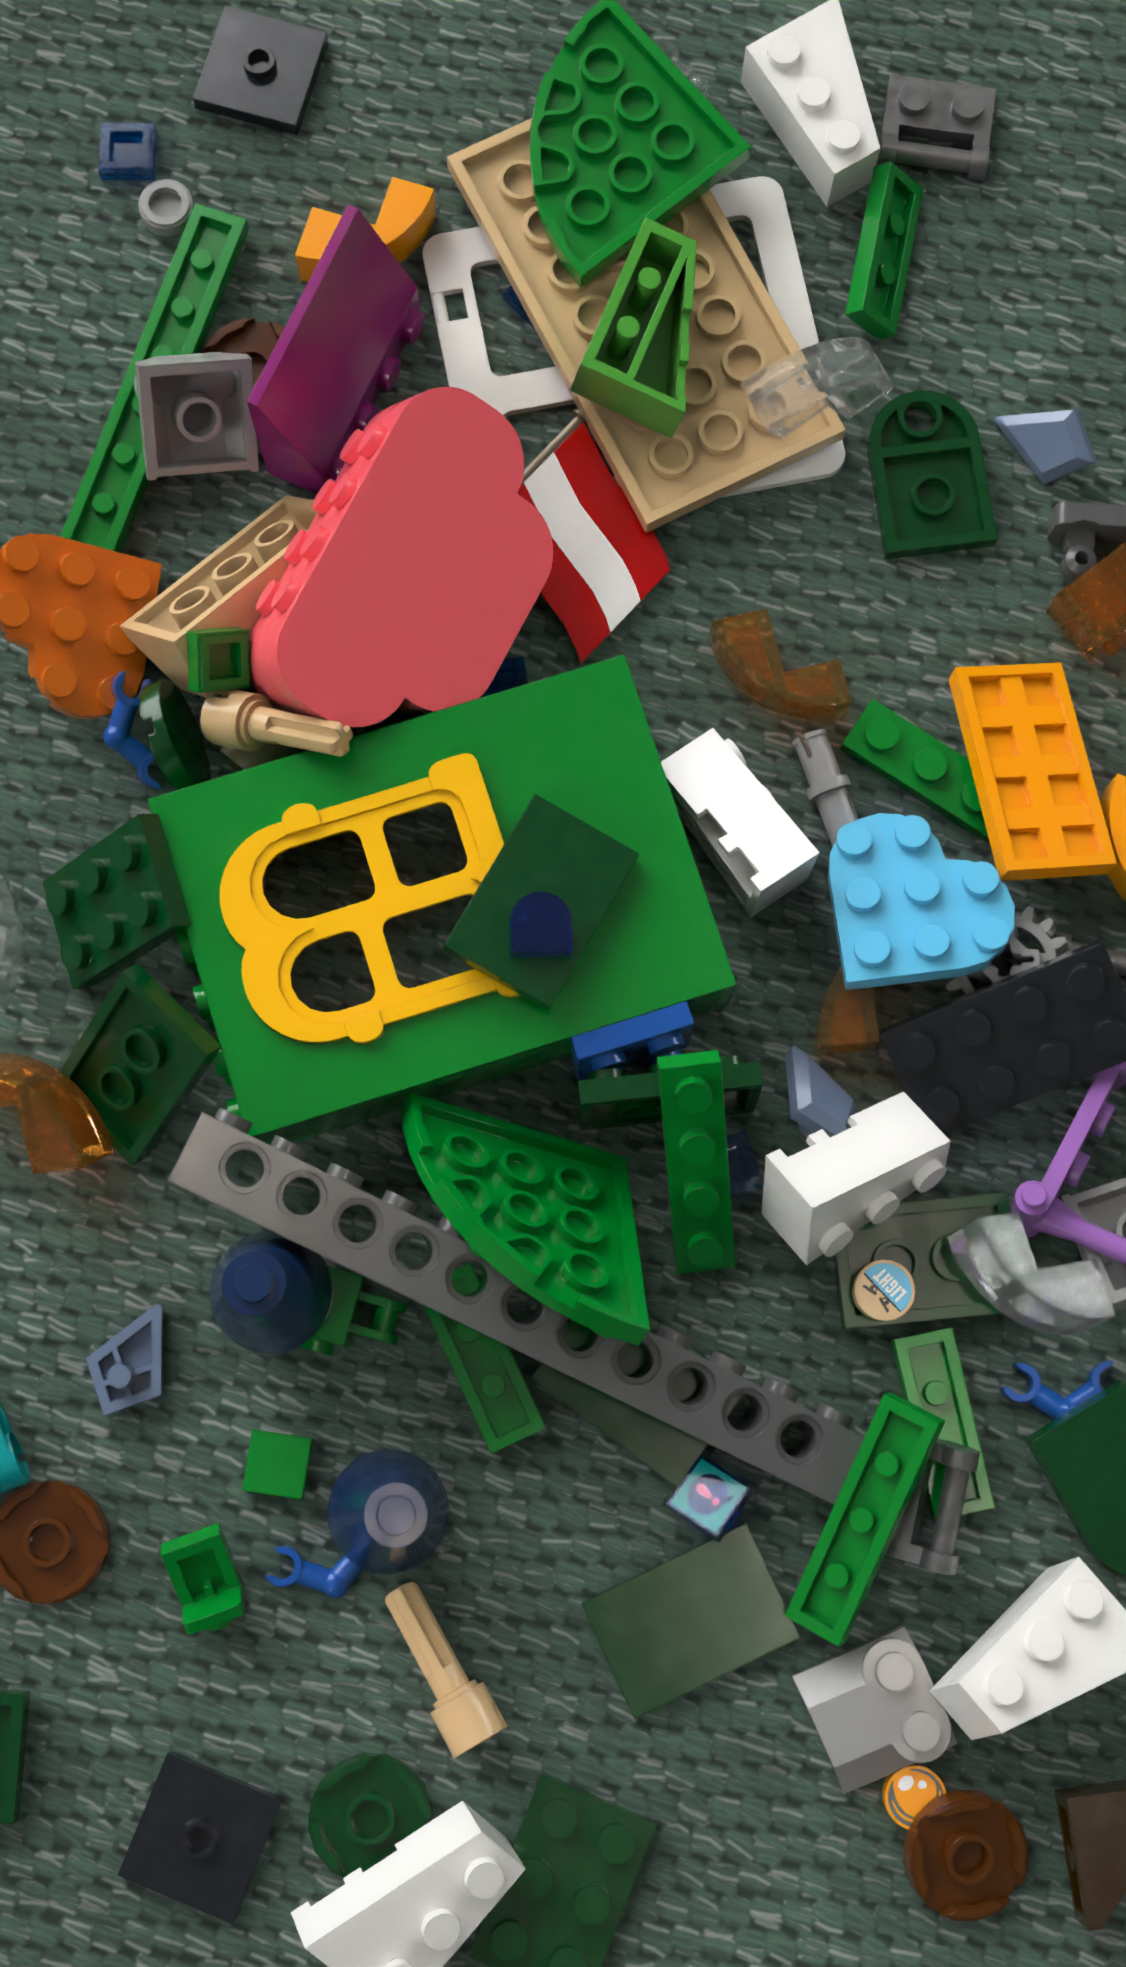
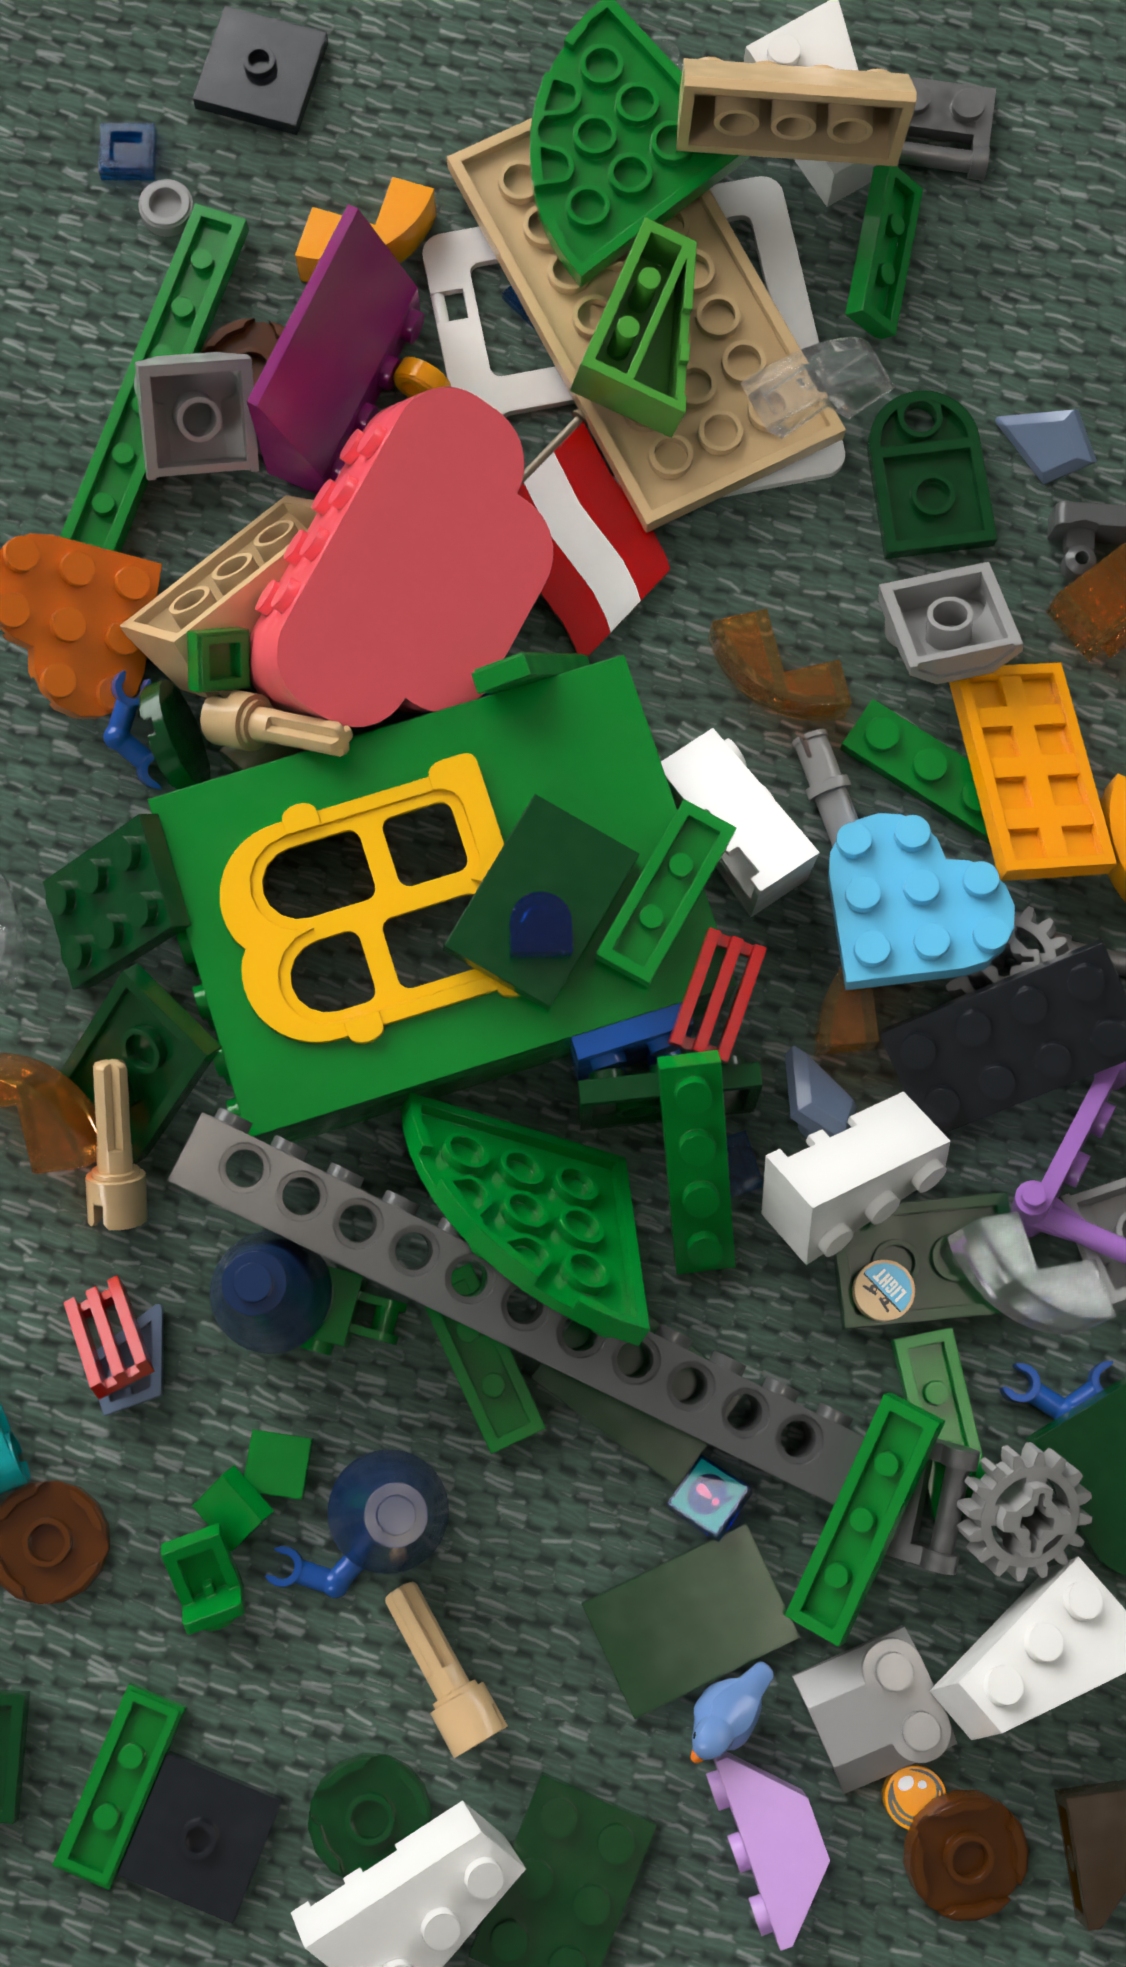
(96, 1307): none -> tile
(116, 1184): none -> tan piece
(119, 1786): none -> green tile
(234, 1506): none -> green tile
(417, 376): none -> light orange tile
(524, 669): none -> green tile
(665, 893): none -> green plate
(728, 1713): none -> medium blue animal
(734, 947): none -> red tile
(774, 1840): none -> lavender slope
(794, 111): none -> tan slope
(950, 623): none -> light grey slope
(1022, 1508): none -> light grey gear

